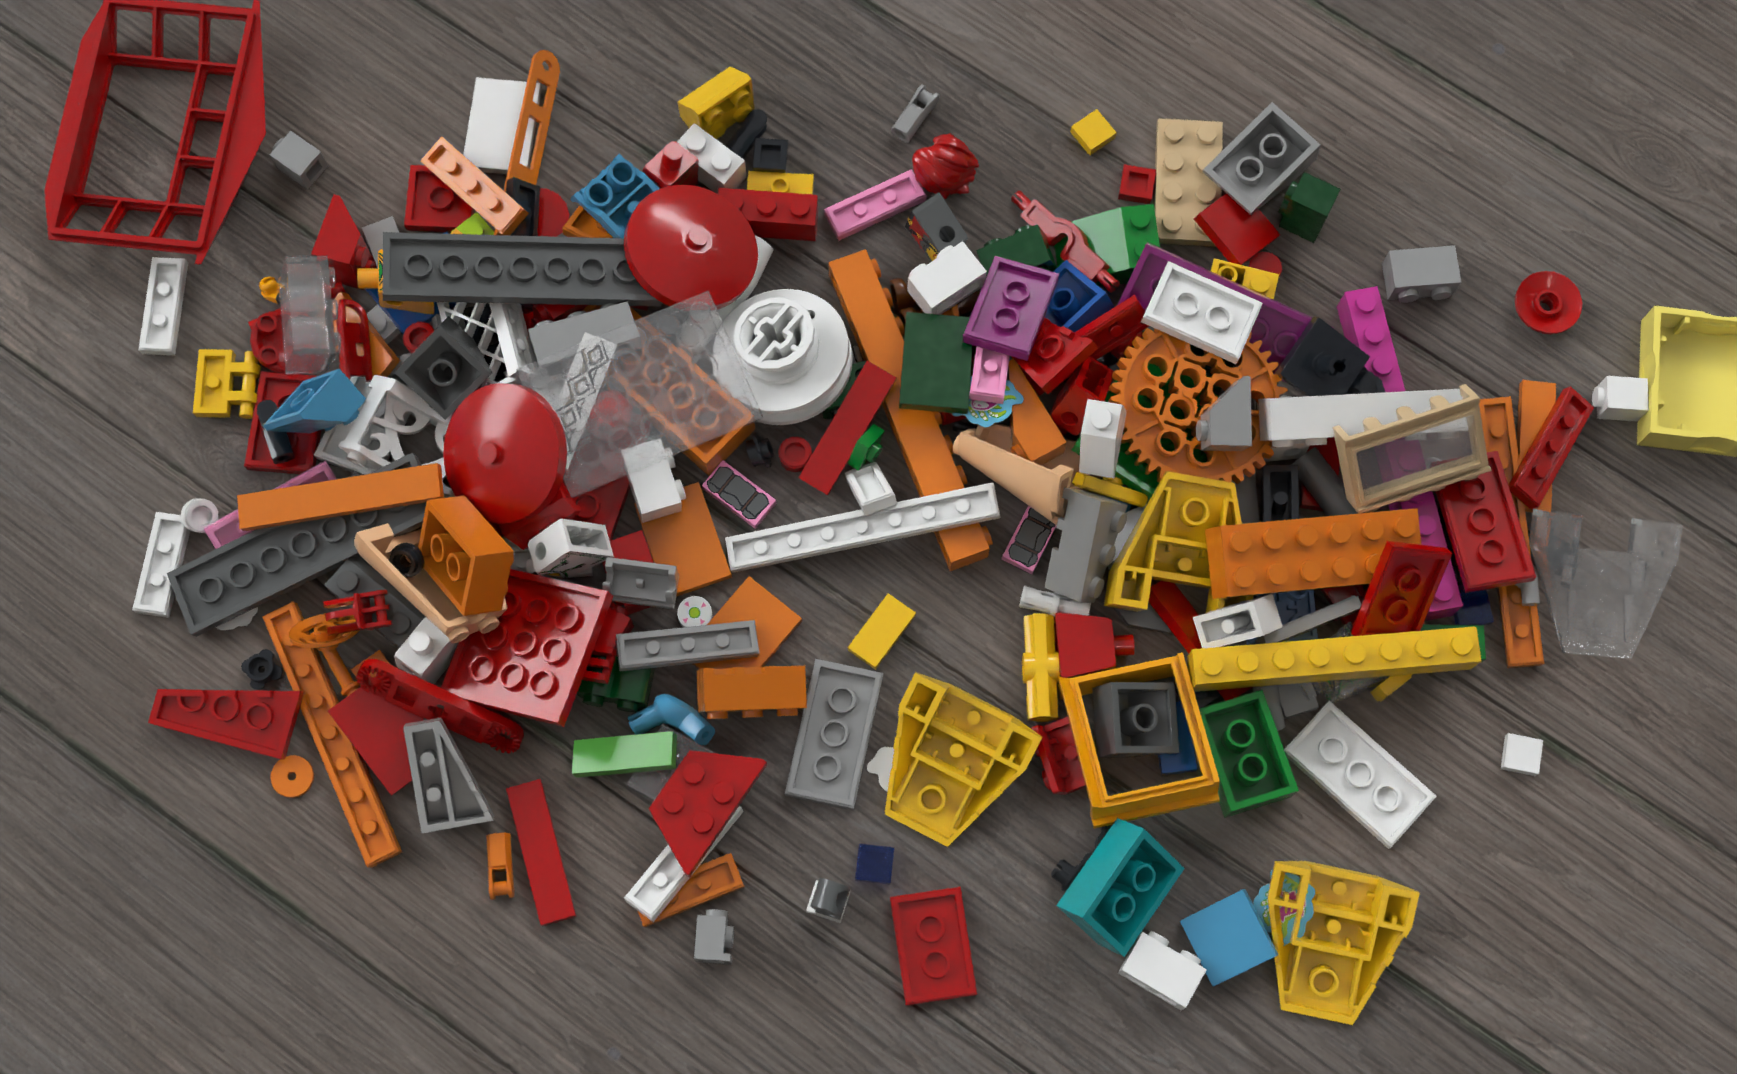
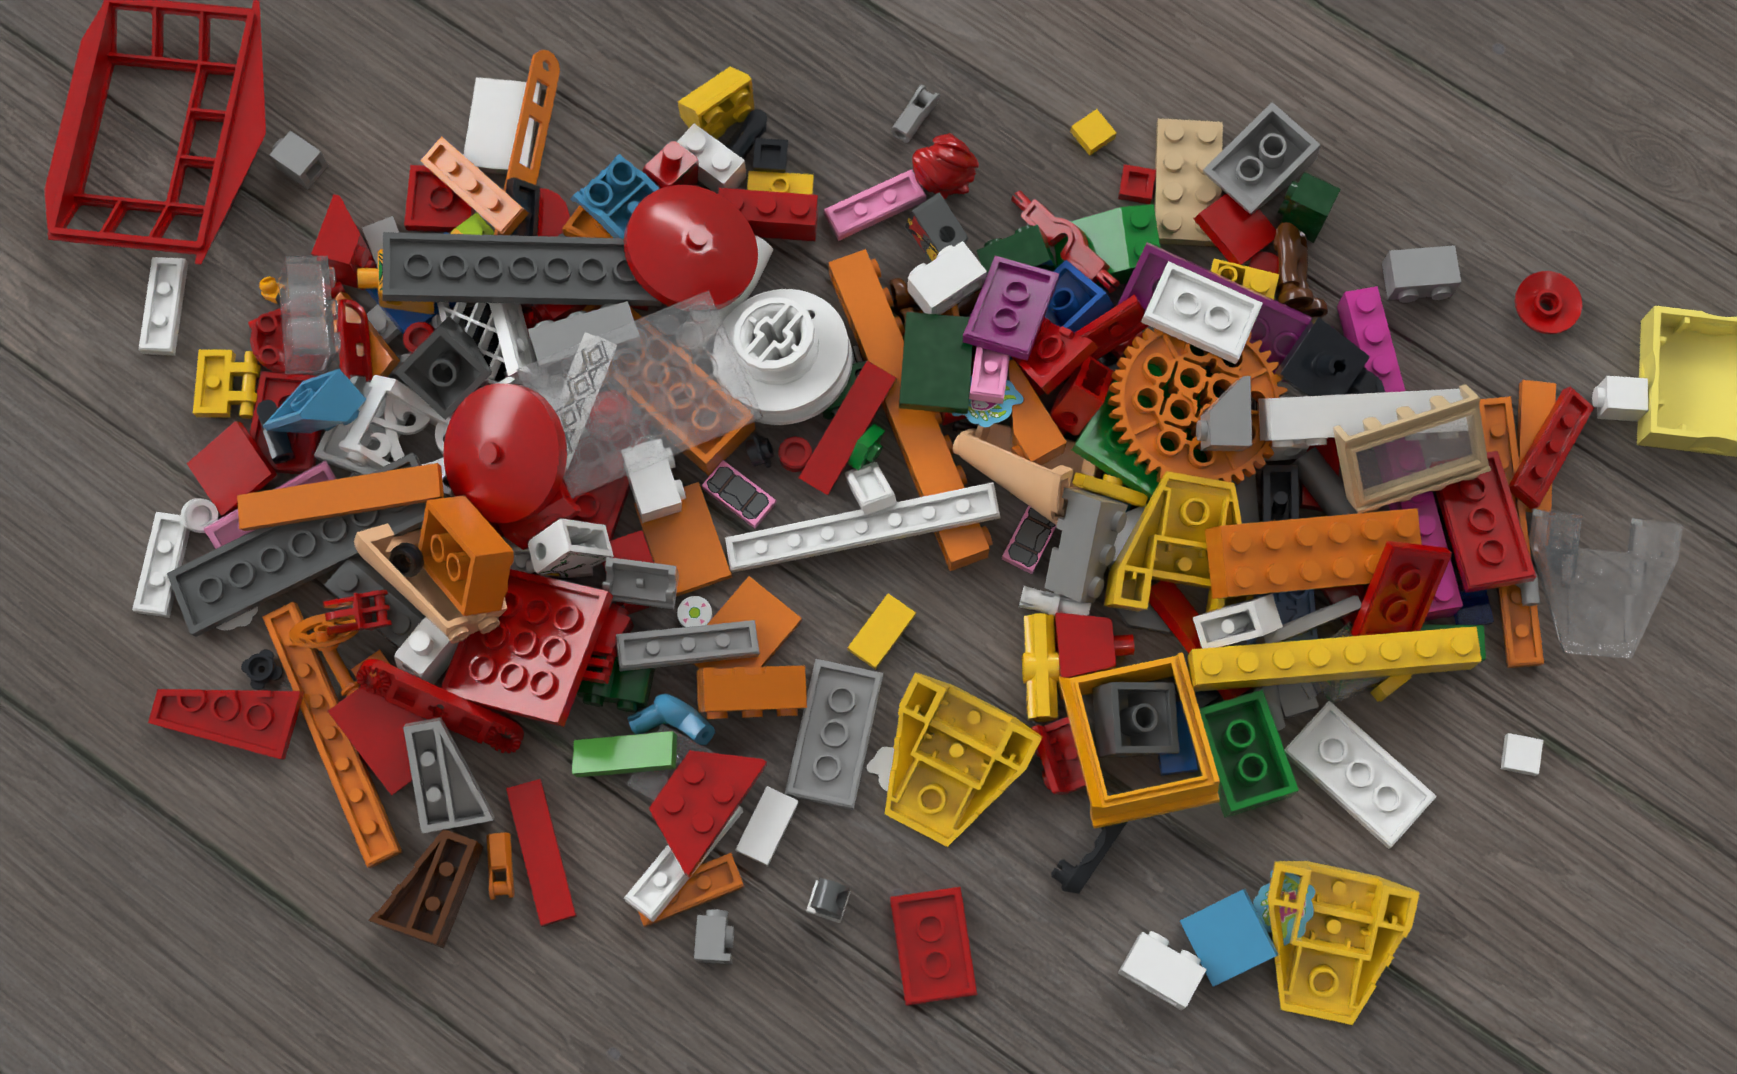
(231, 468): none -> red tile
(298, 786): orange wheel -> none
(433, 890): none -> reddish brown wedge
(767, 826): none -> white tile
(874, 864): clear blue tile -> none
(1101, 438): white slope -> none
(1120, 887): teal brick -> none
(1293, 271): none -> reddish brown piece

